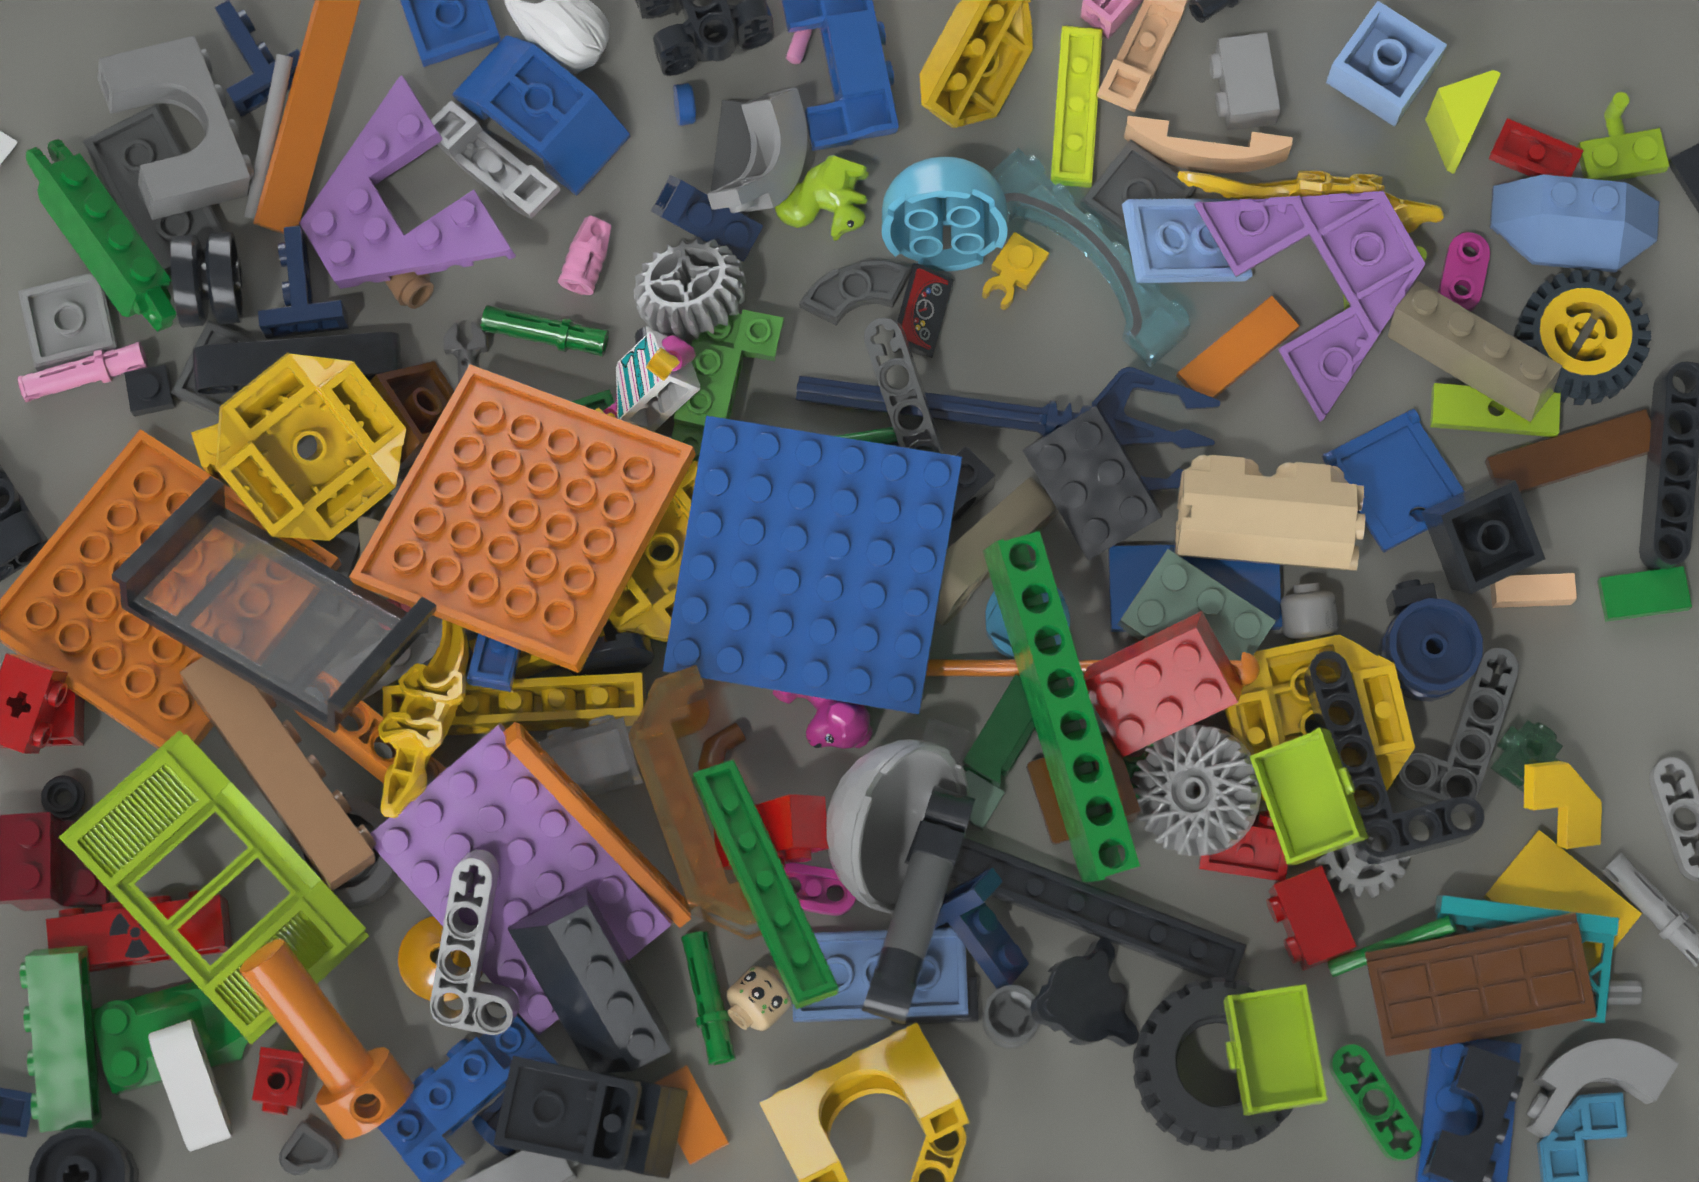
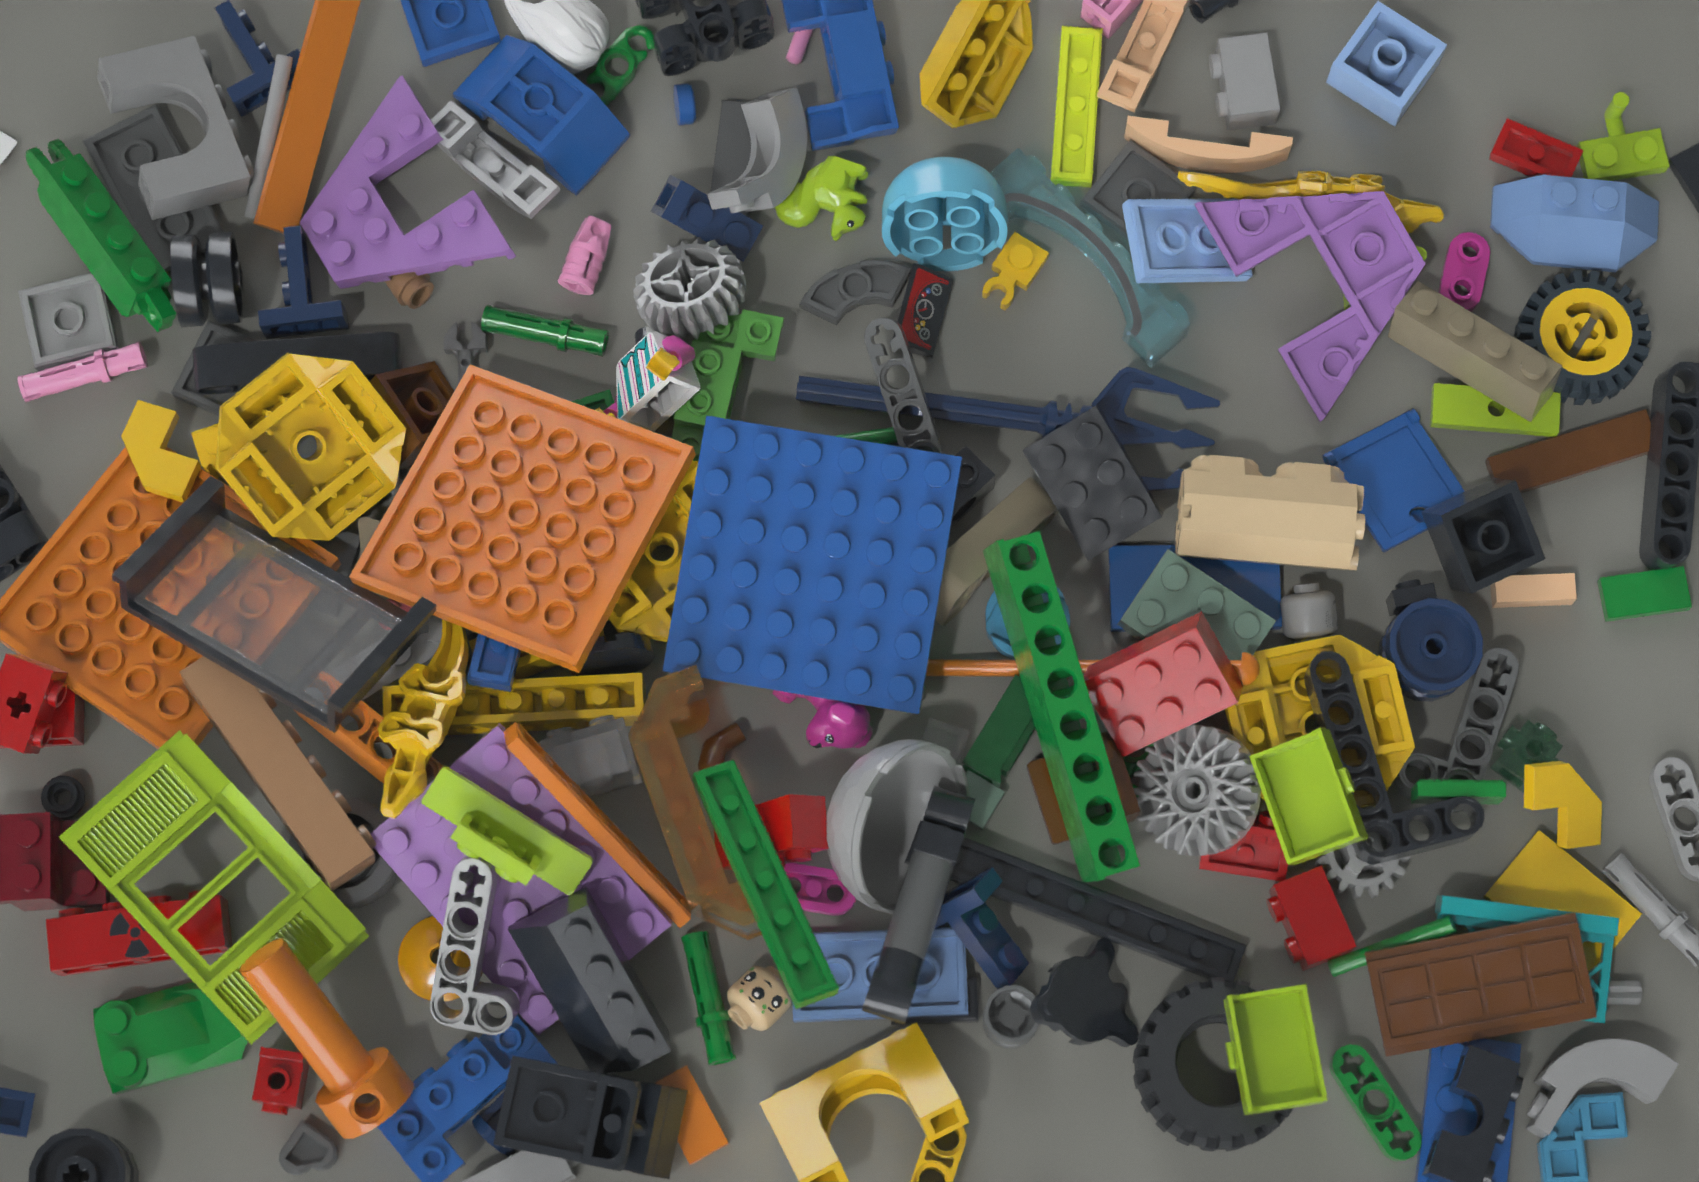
(61, 1038): brick -> none
(146, 441): none -> yellow tile
(149, 390): black plate -> none
(190, 1085): white beam -> none
(504, 835): none -> lime bracket
(620, 49): none -> green piece
(1239, 349): orange tile -> none
(1437, 790): none -> green tile
(1457, 113): neon yellow slope -> none

